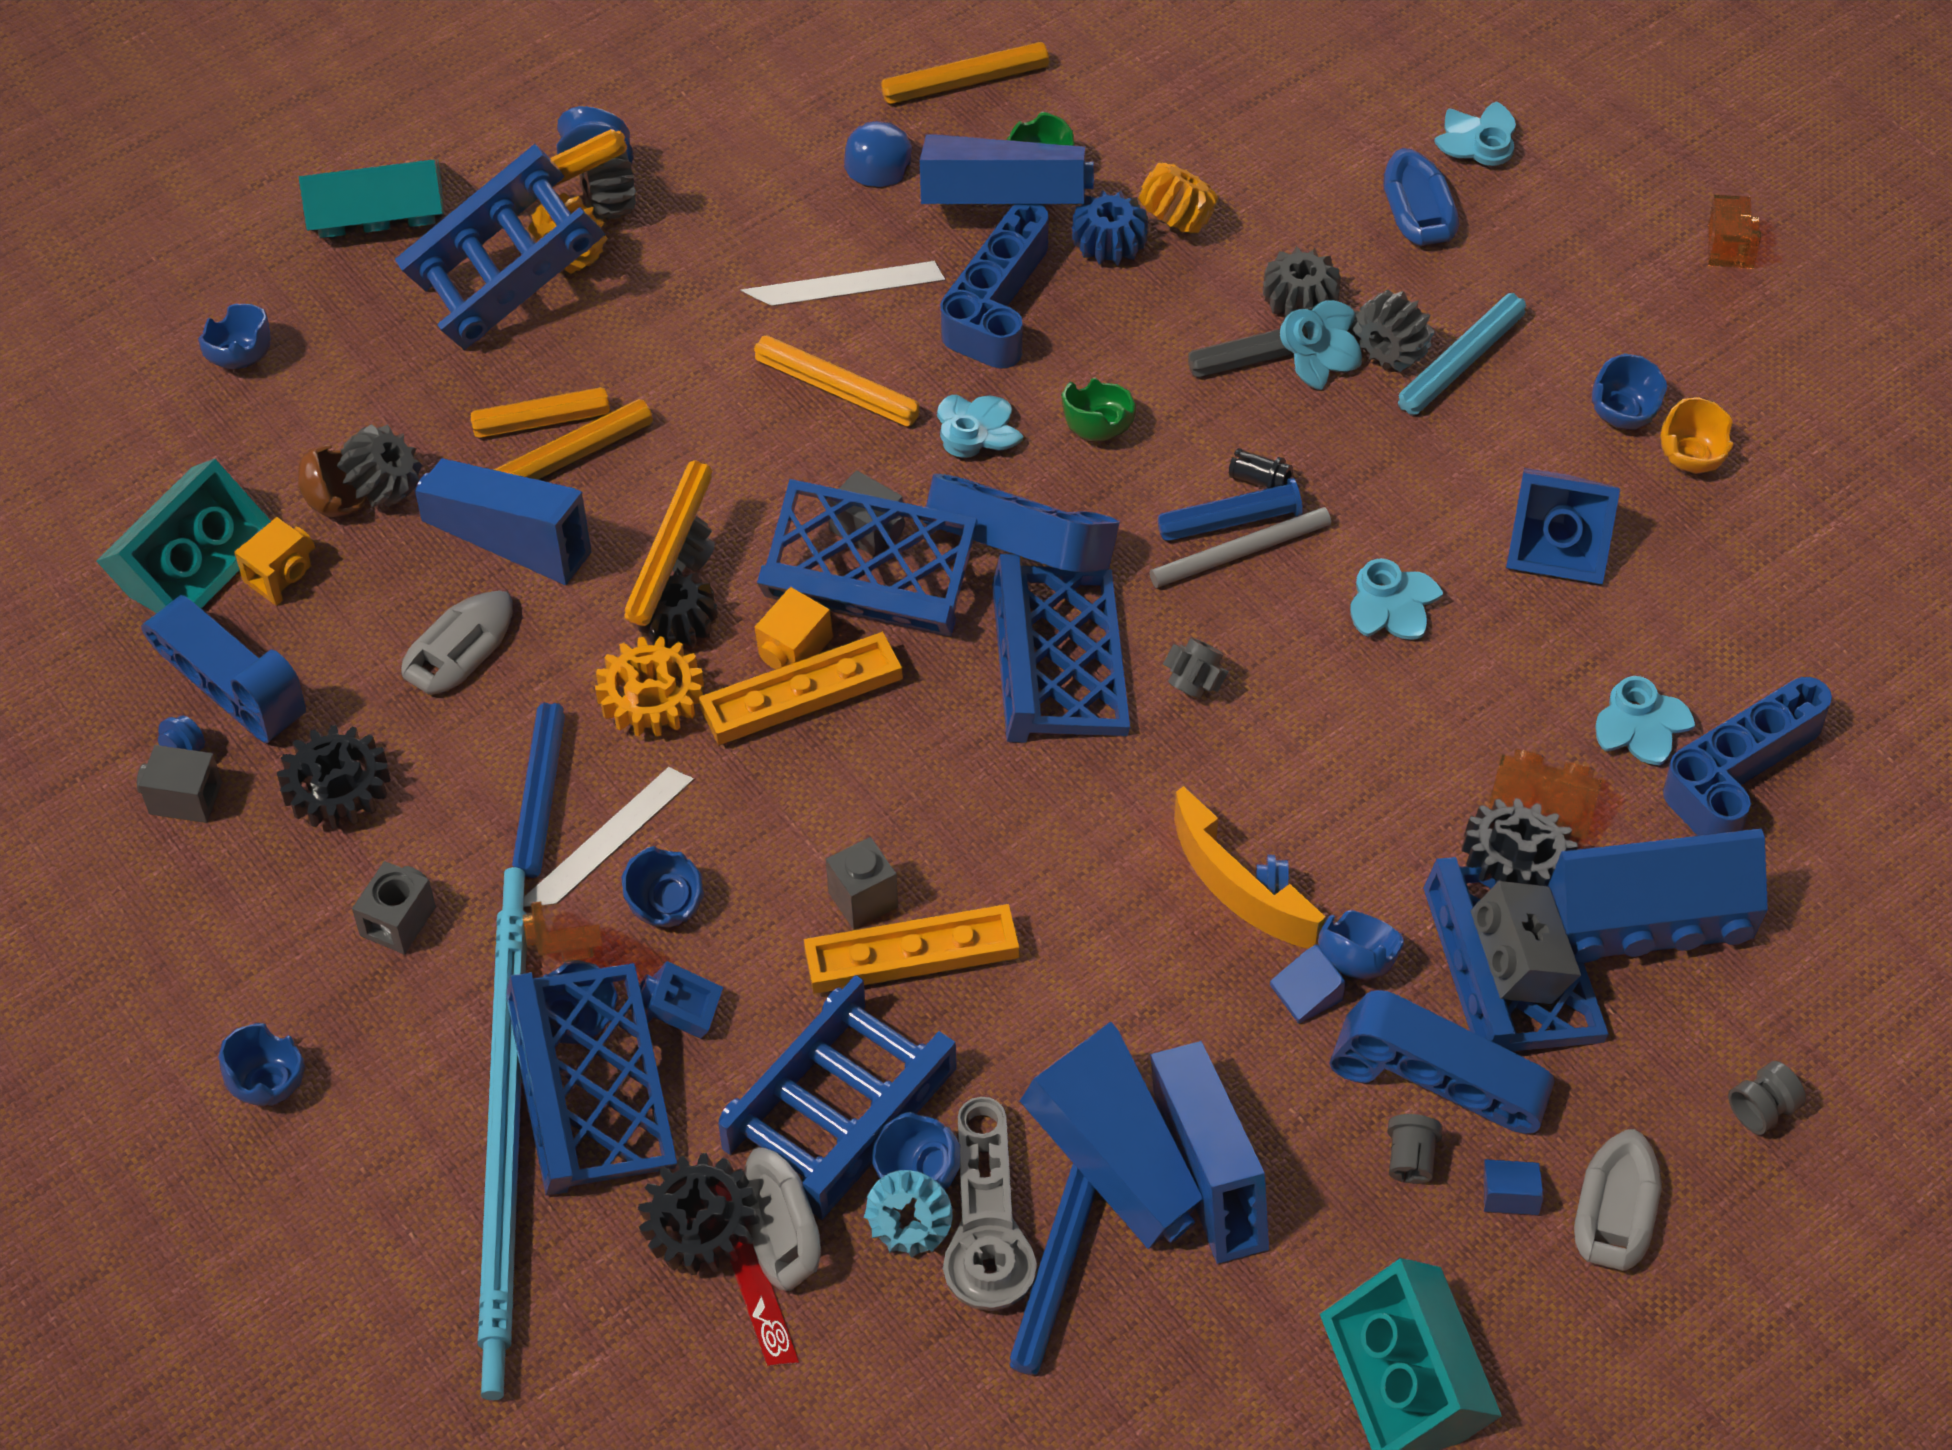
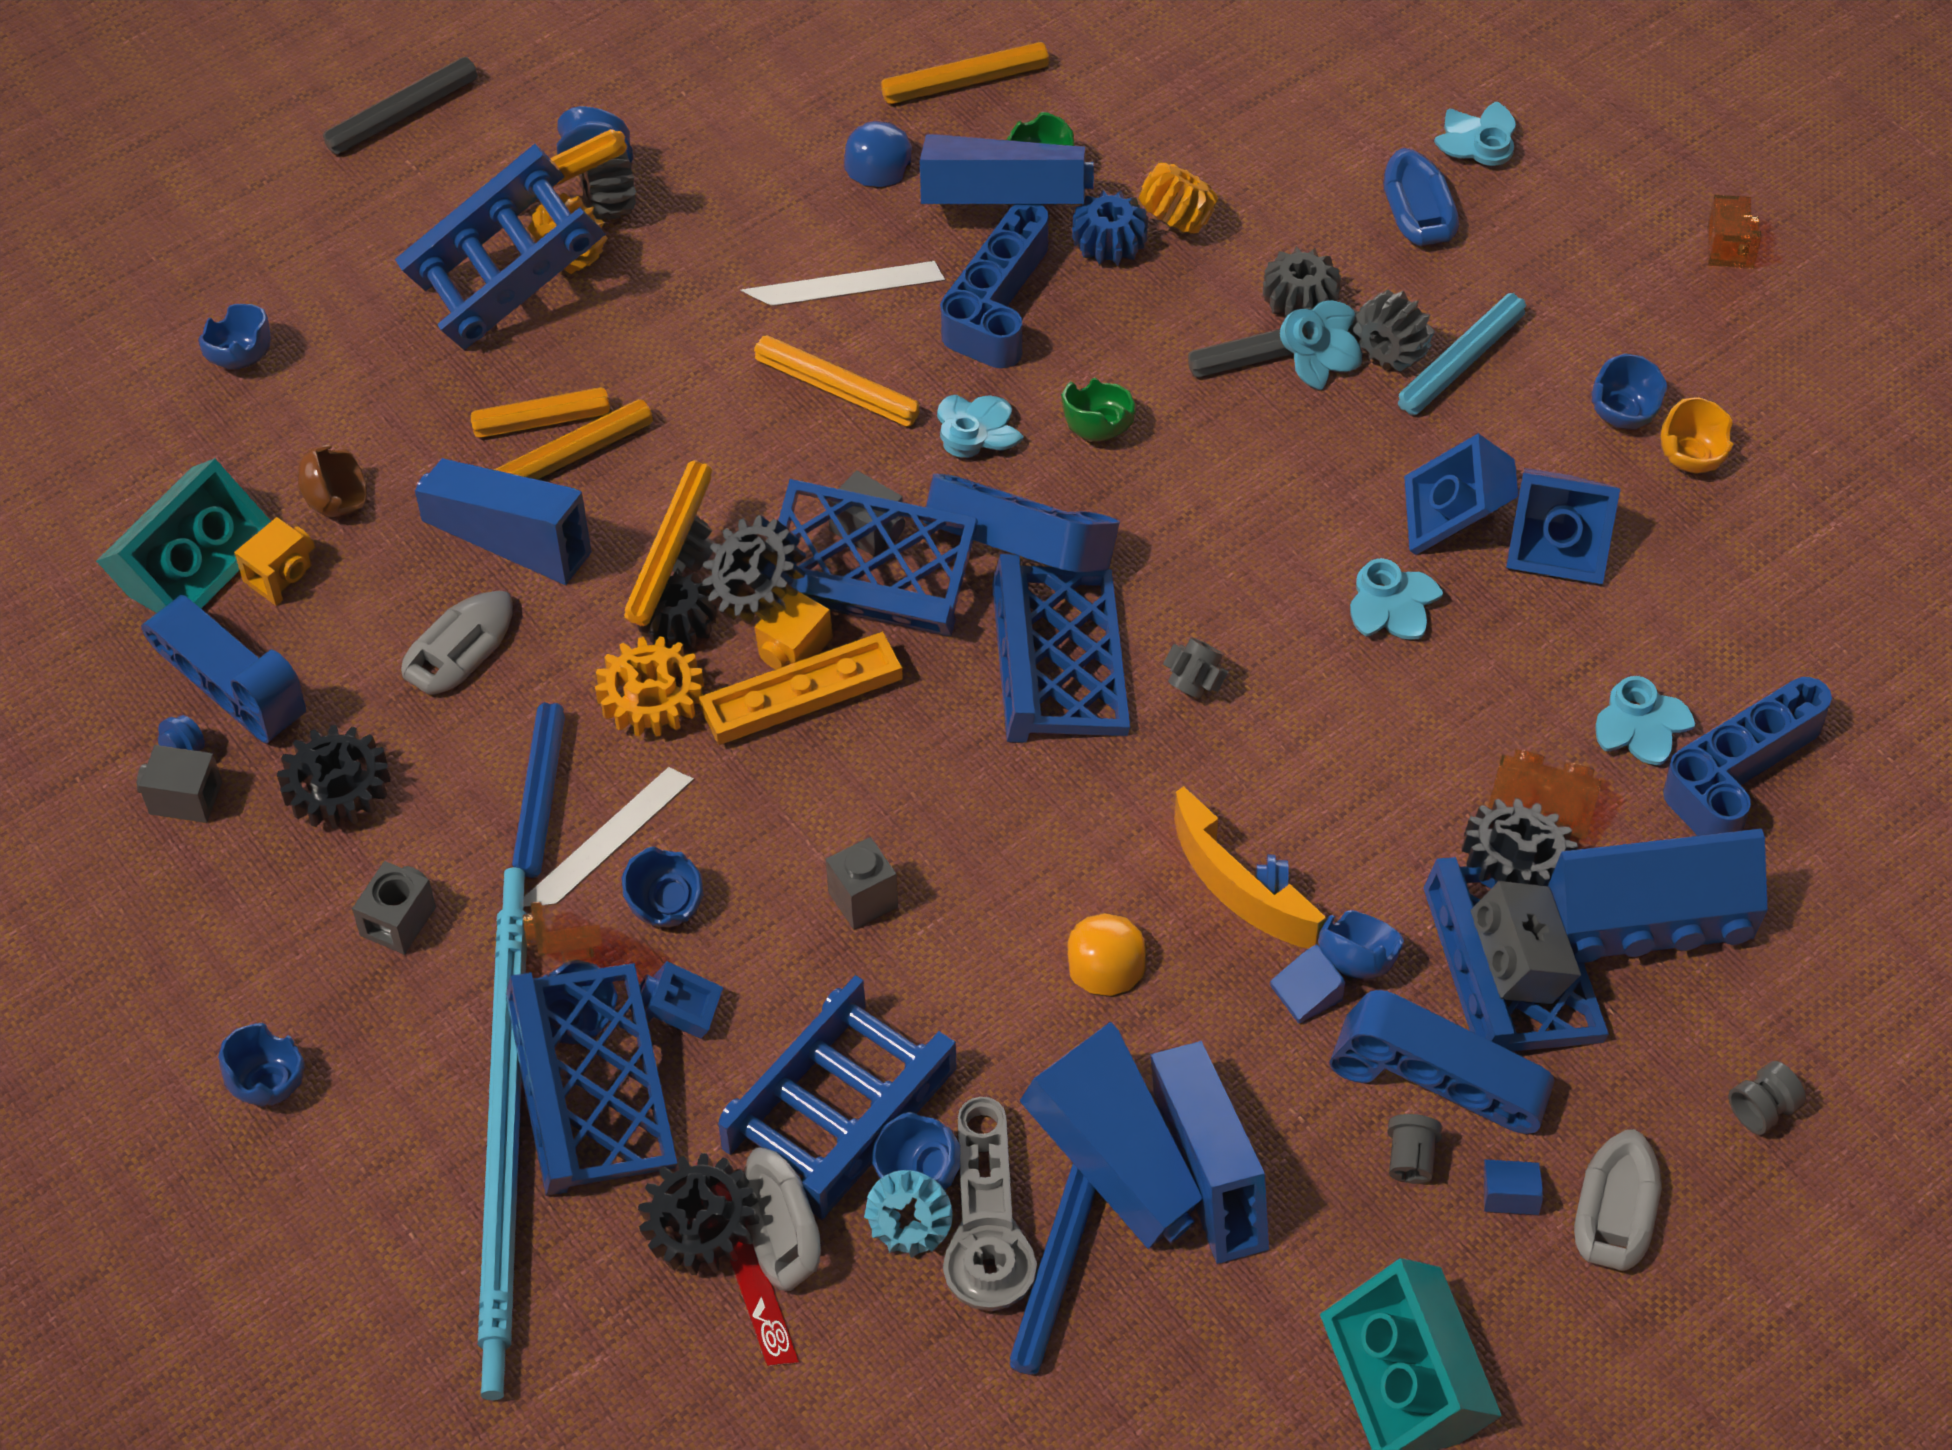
(372, 197): teal slope -> none
(379, 465): dark grey gear -> none
(400, 105): none -> dark grey axle
(754, 569): none -> black gear
(912, 948): light orange plate -> none
(1106, 954): none -> light orange hair
(1231, 511): blue axle -> none
(1240, 547): light grey bar -> none
(1260, 469): black pin -> none
(1457, 490): none -> blue slope

